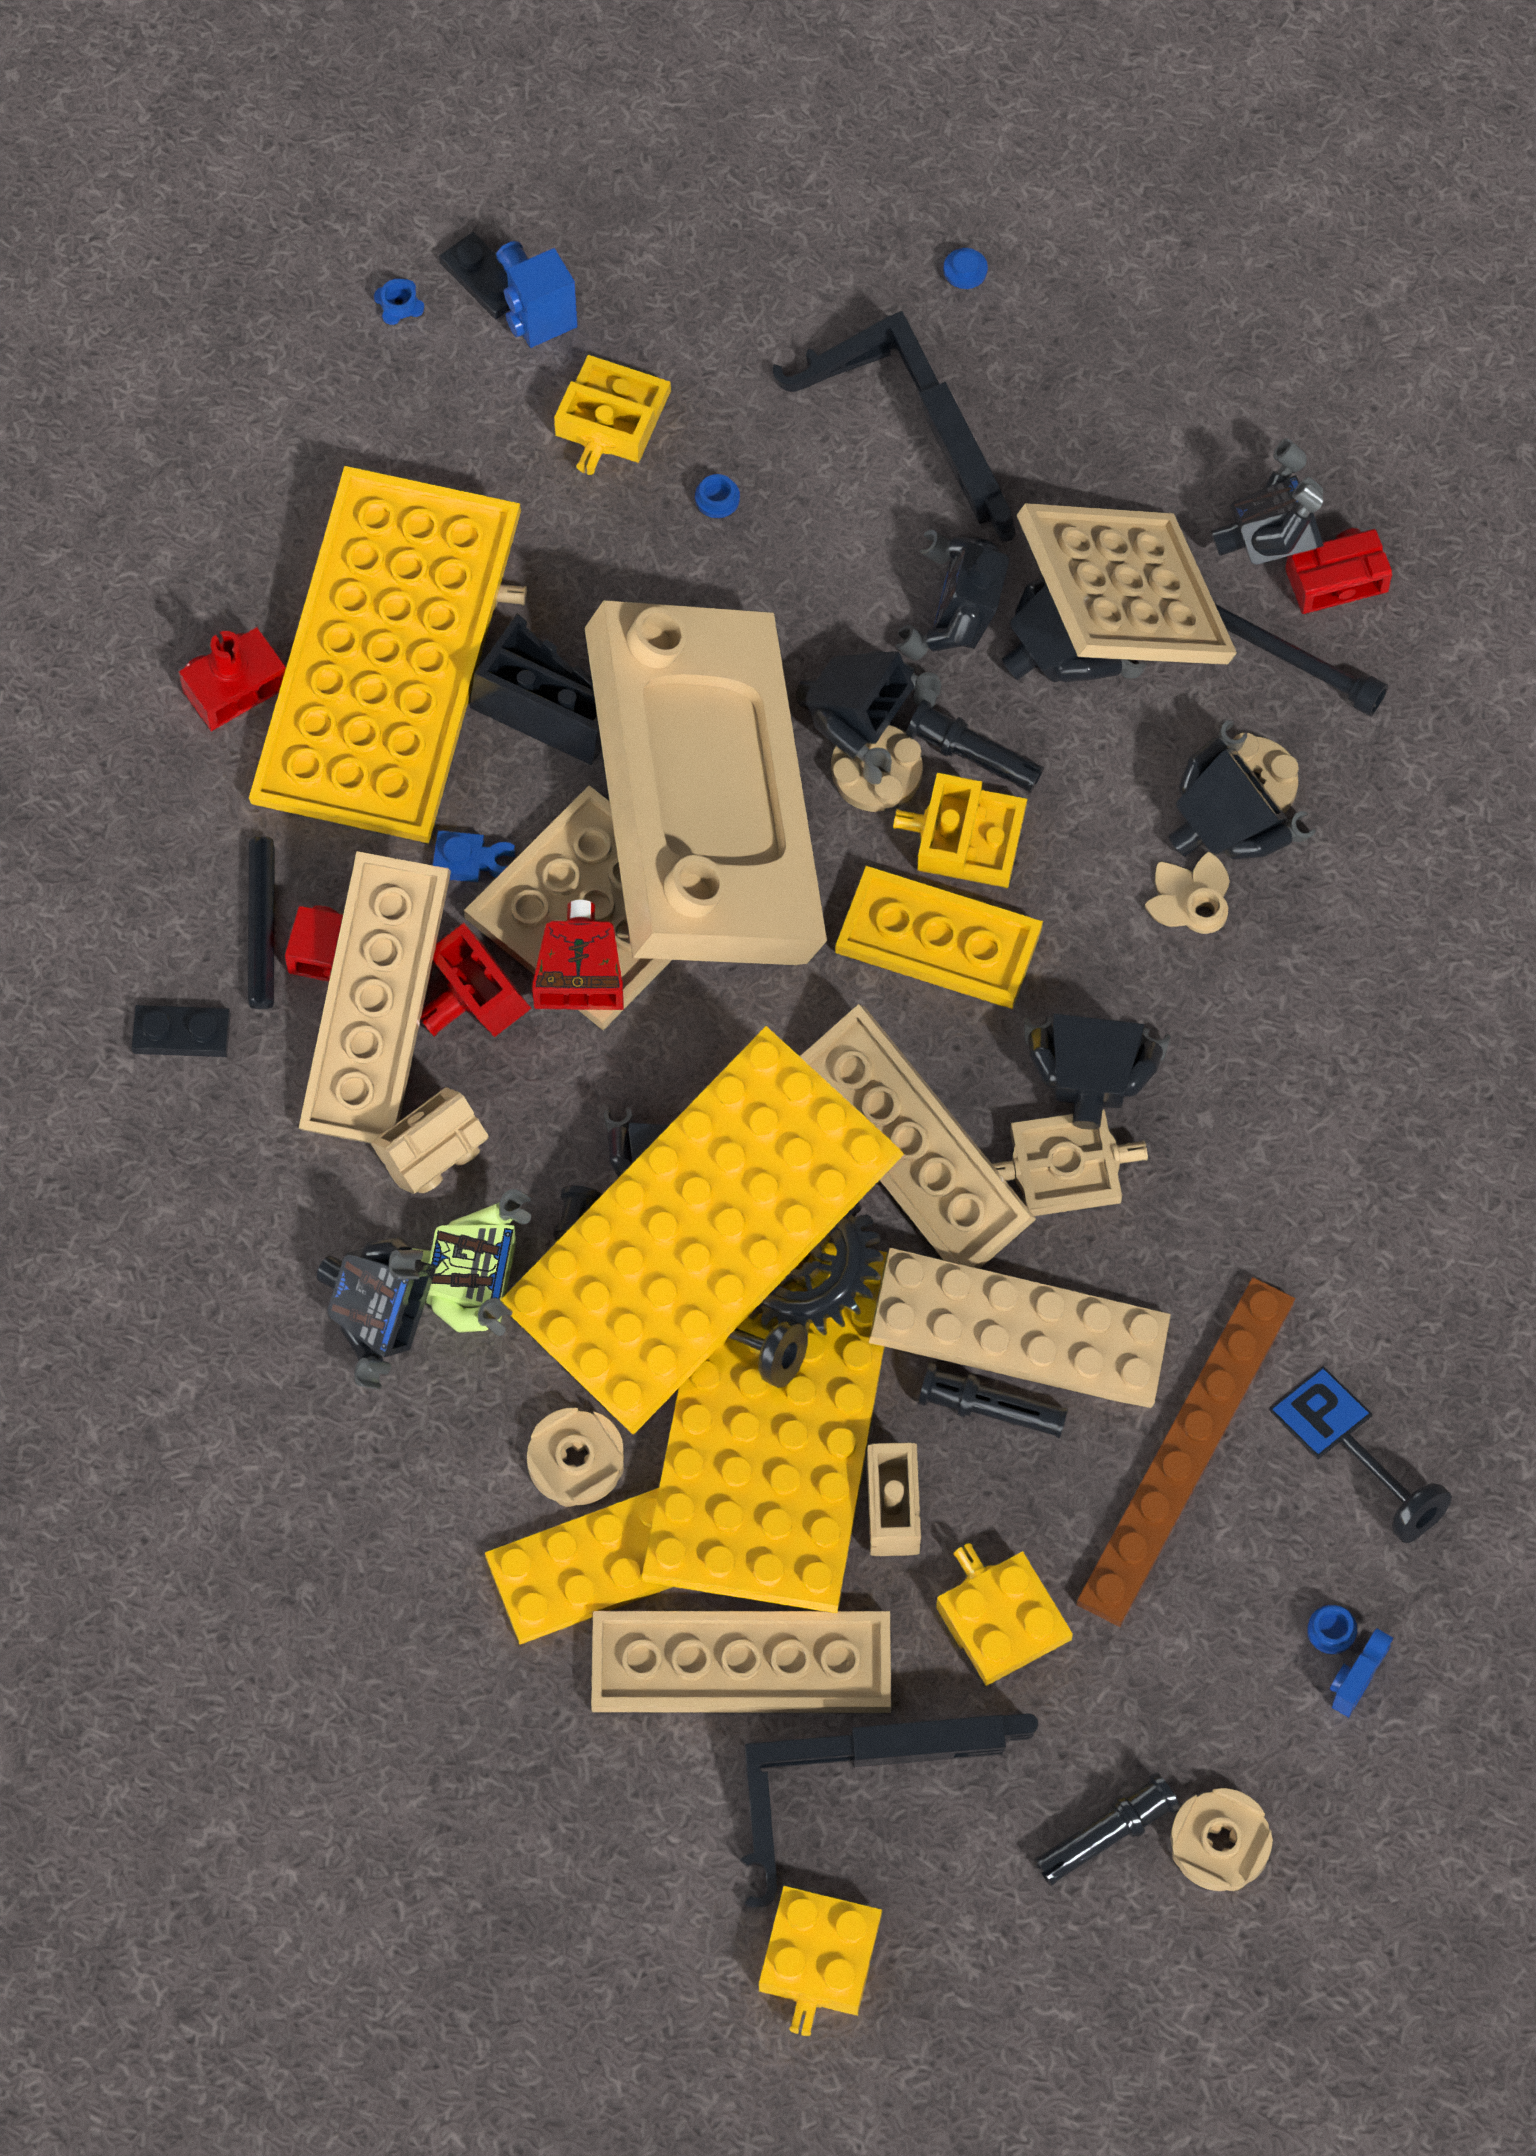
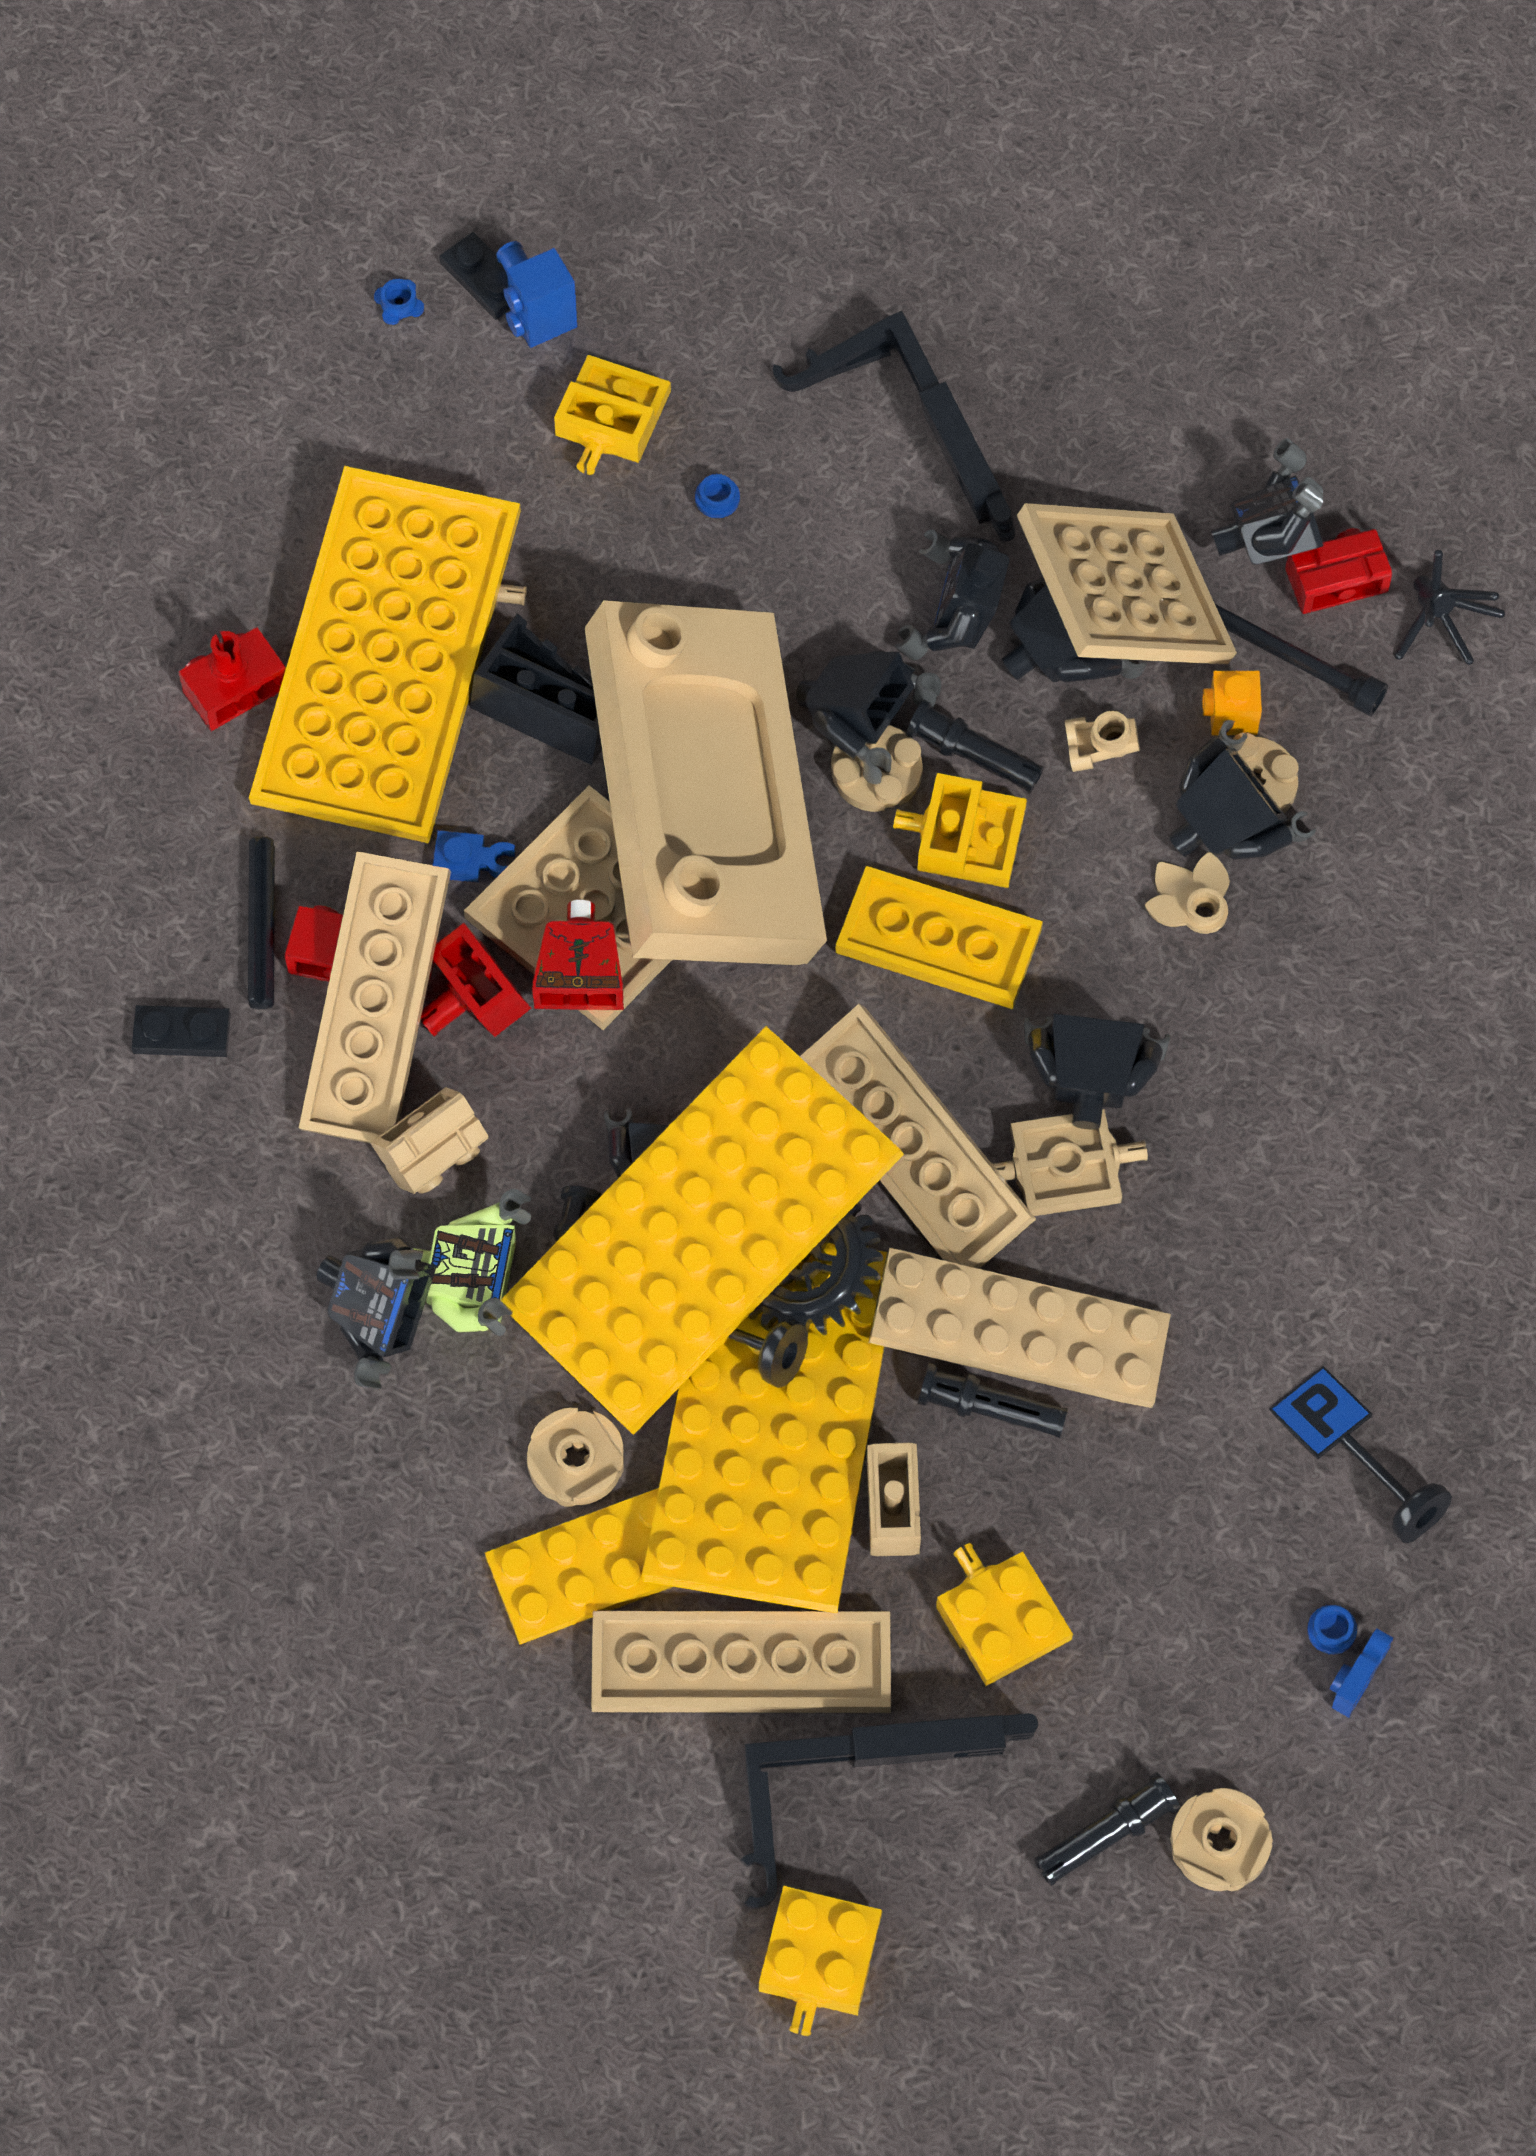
(965, 268): blue plate -> none
(1090, 740): none -> tan plate
(1185, 1452): dark orange plate -> none
(1235, 698): none -> light orange brick
(1439, 602): none -> black plant

